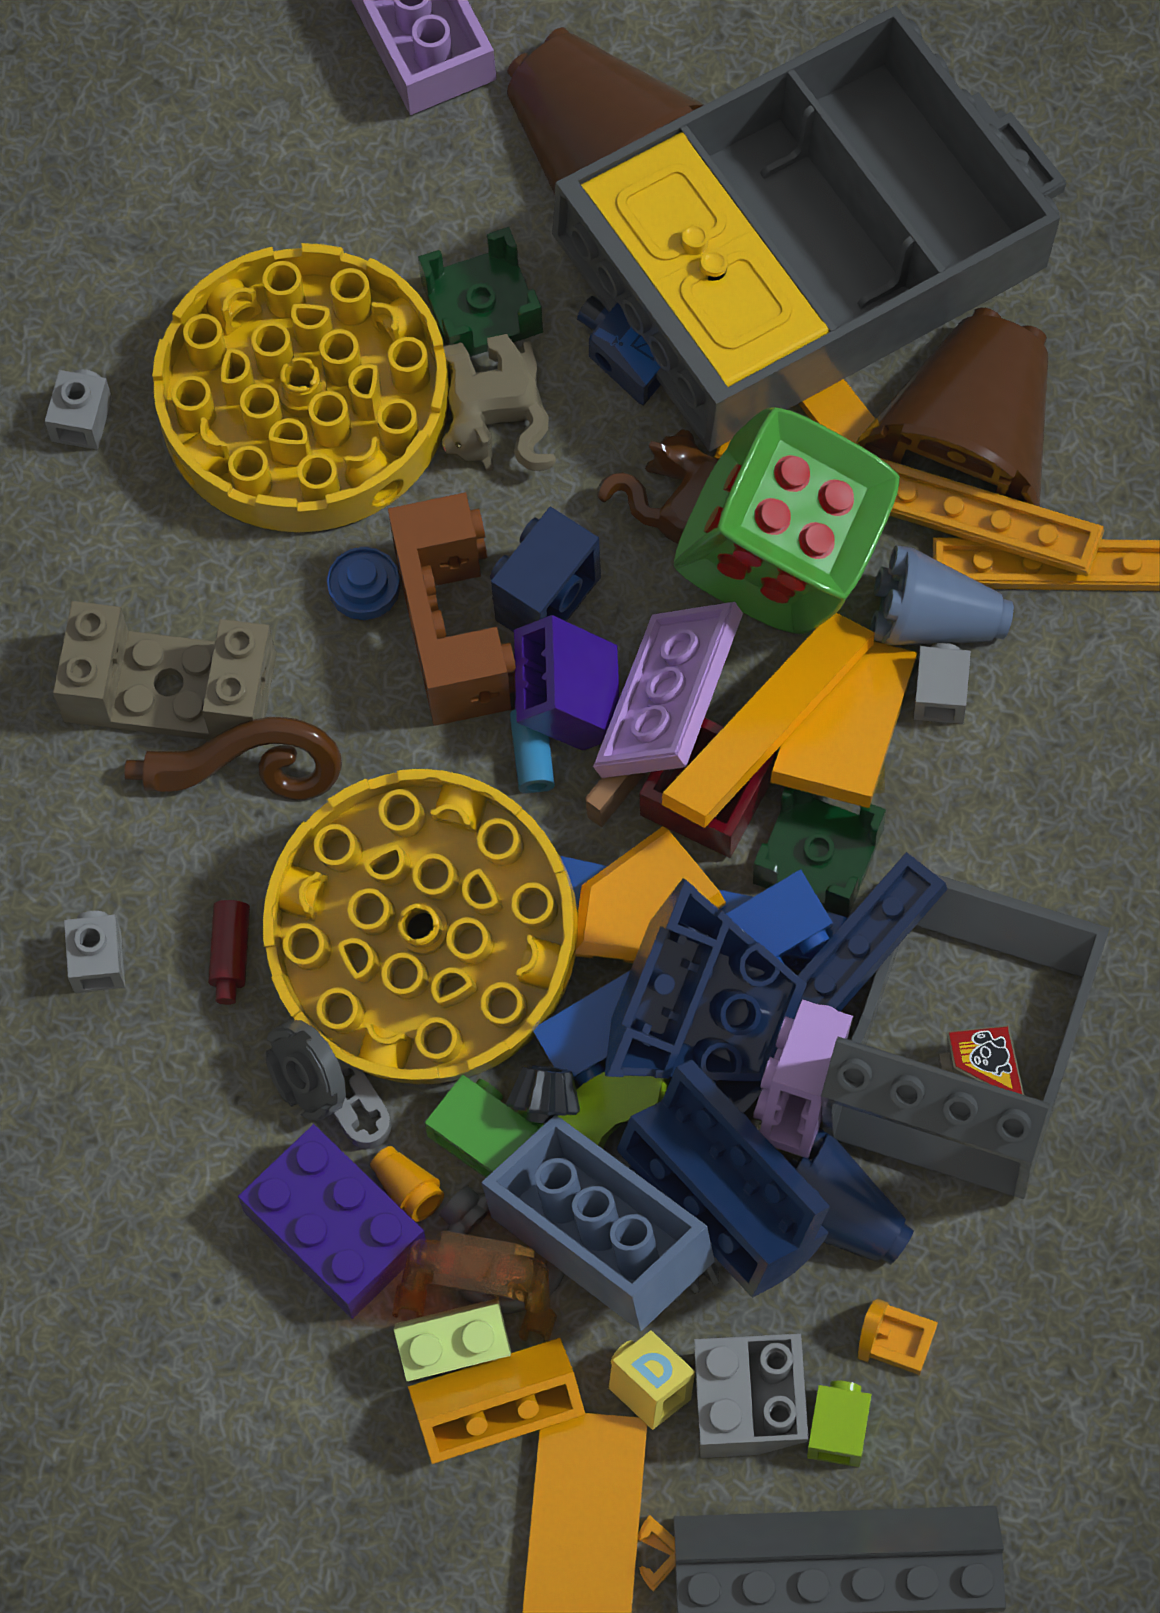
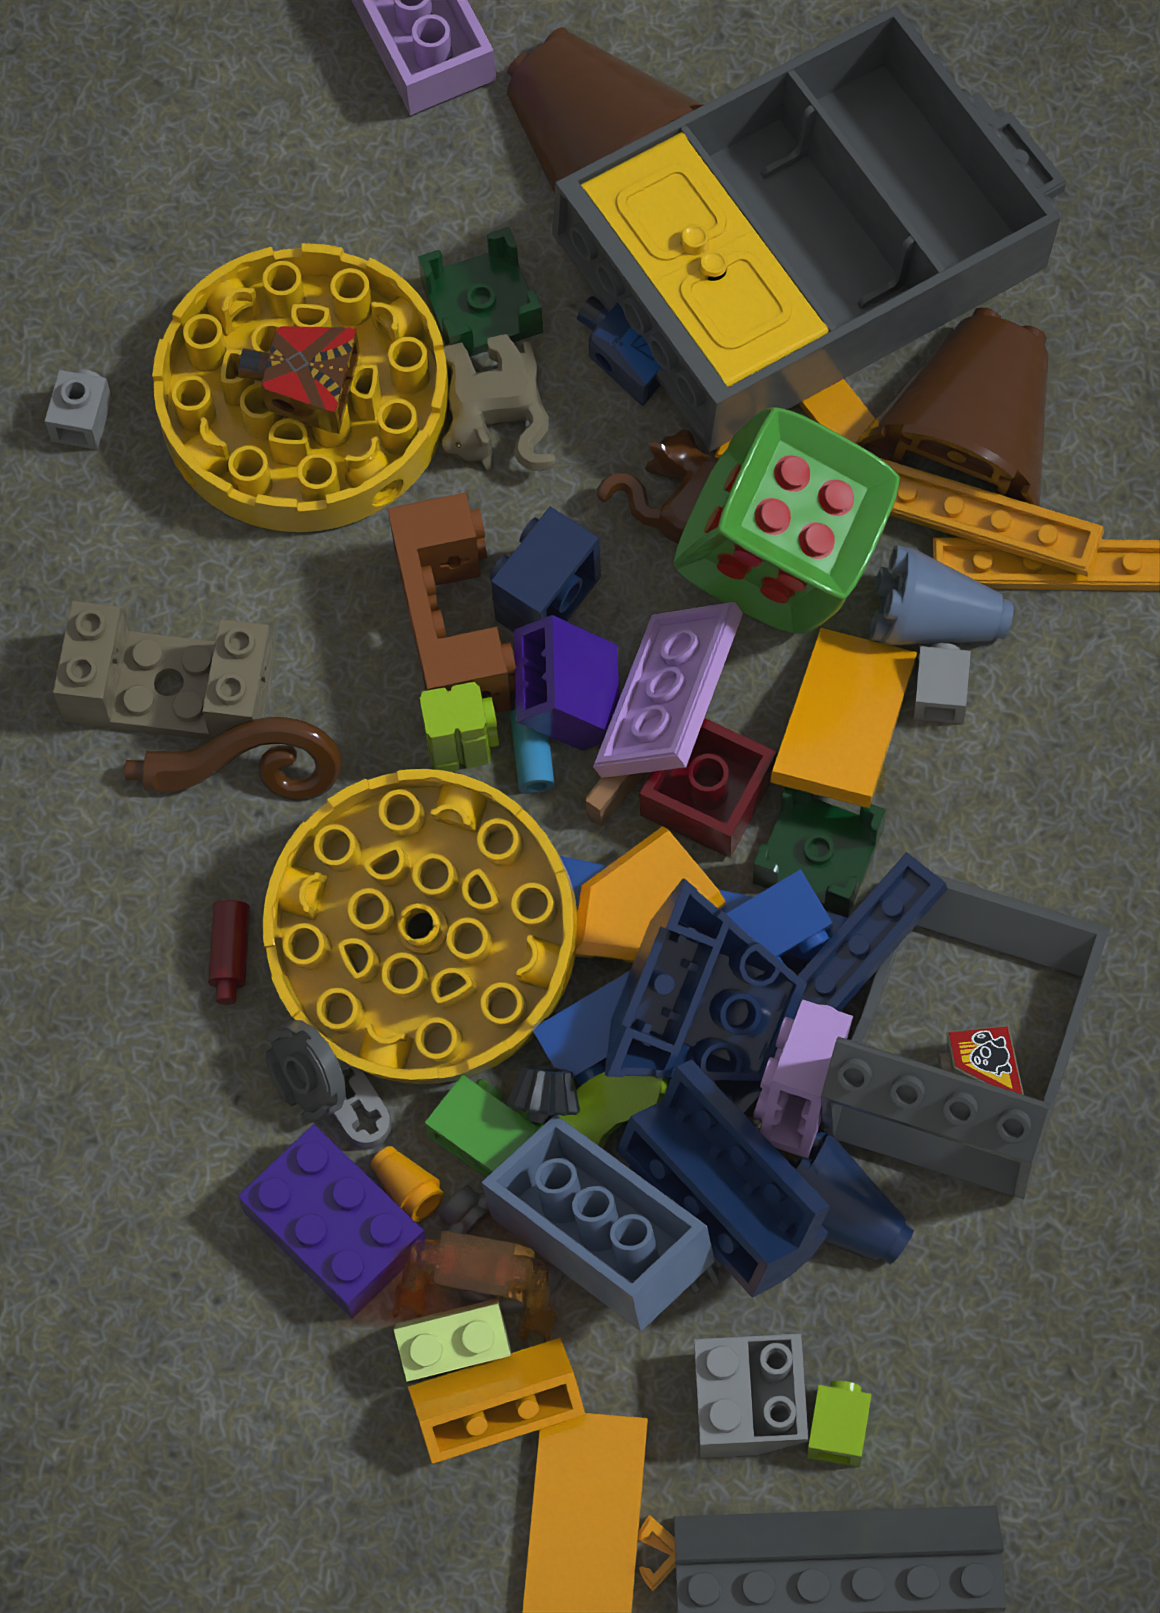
(94, 952): light grey brick -> none
(306, 373): none -> torso
(363, 583): blue plate -> none
(458, 726): none -> lime brick
(651, 1379): light yellow brick -> none
(767, 719): light orange tile -> none
(895, 1337): light orange tile -> none

